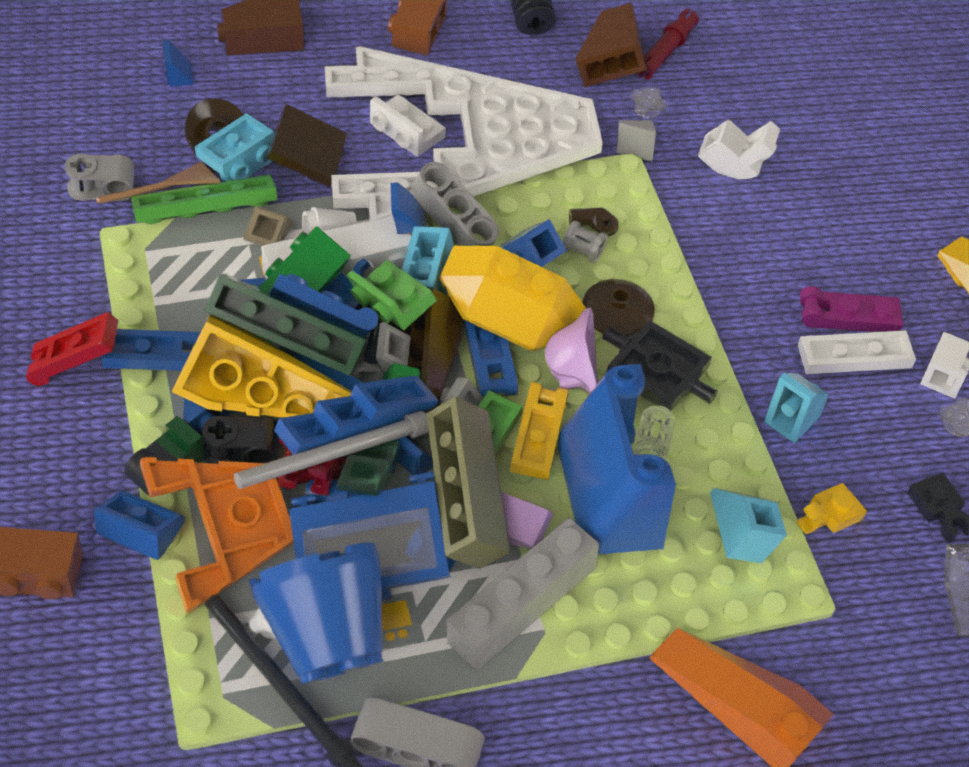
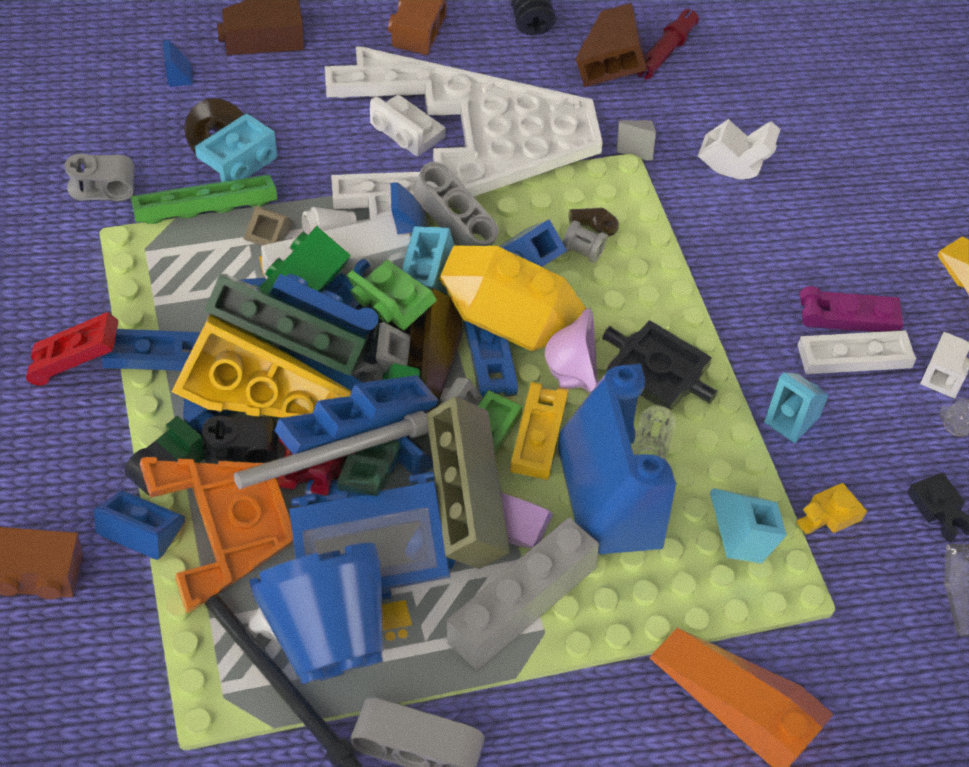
(193, 175): medium nougat piece -> none
(307, 145): dark brown tile -> none
(619, 305): dark brown dish -> none
(648, 102): clear plate -> none

